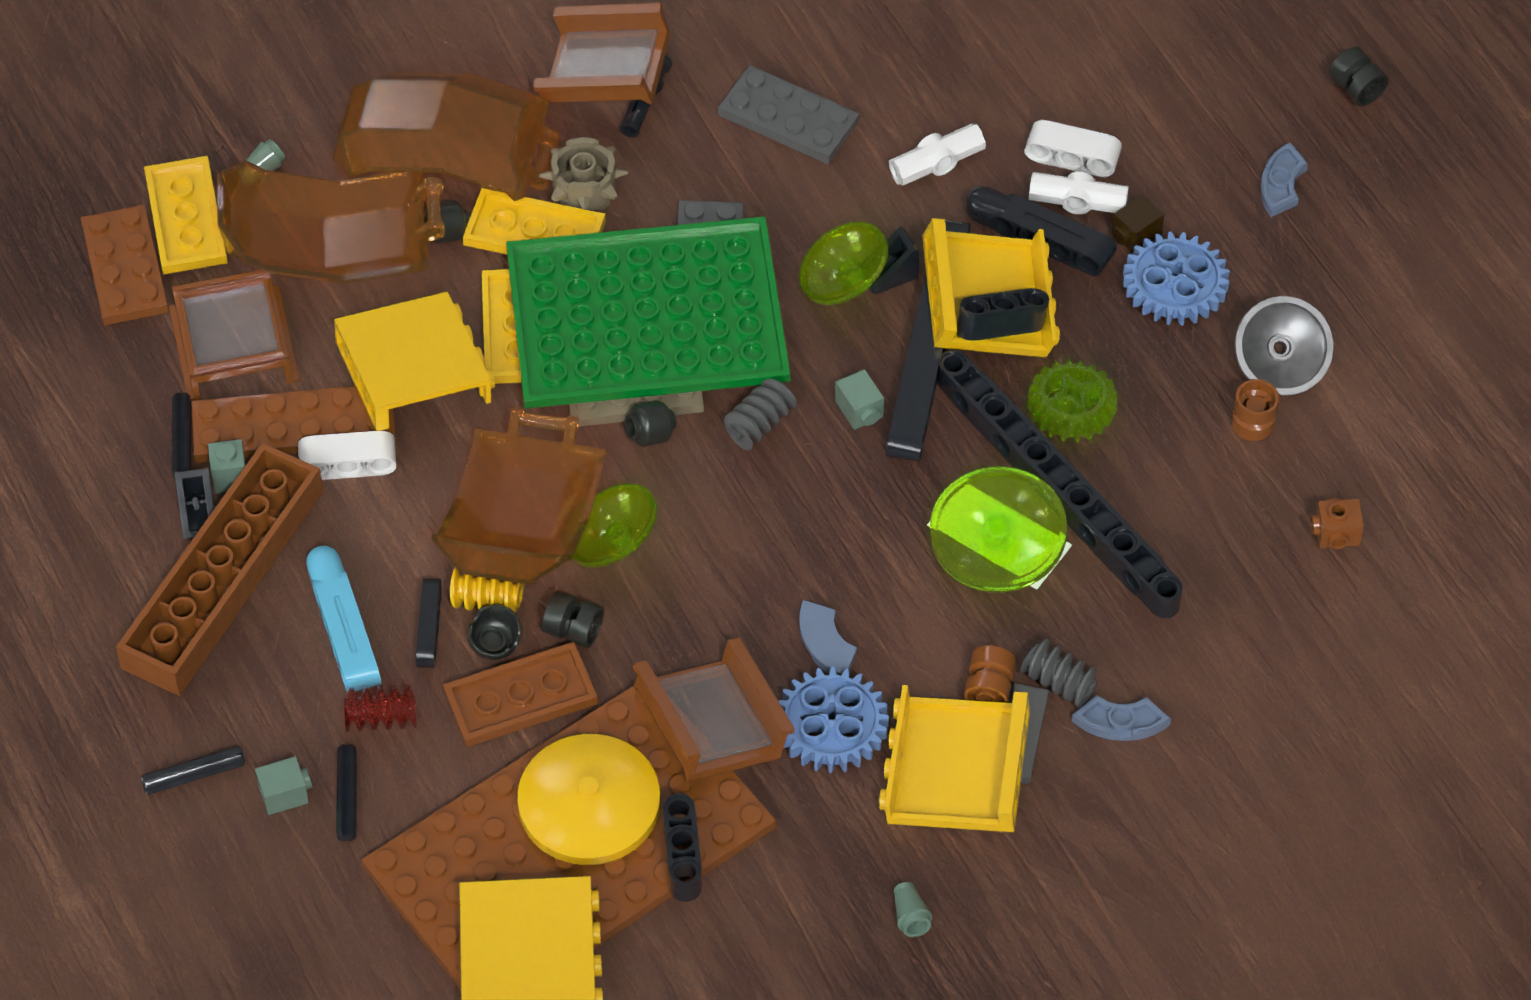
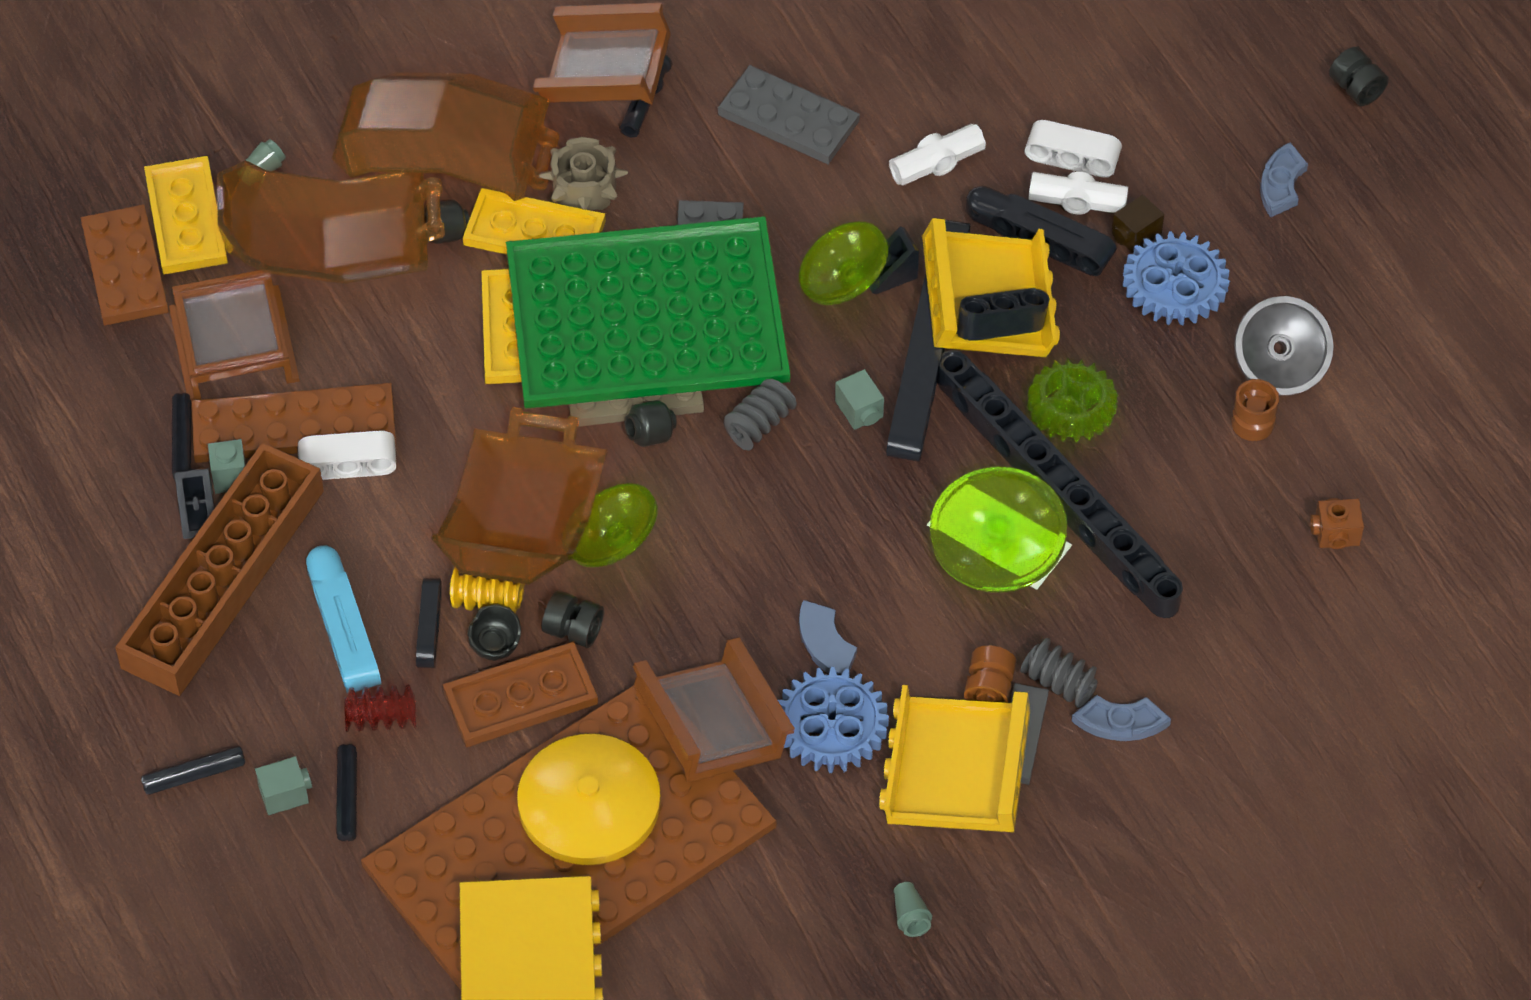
(410, 354): yellow panel -> none
(687, 861): black beam -> none

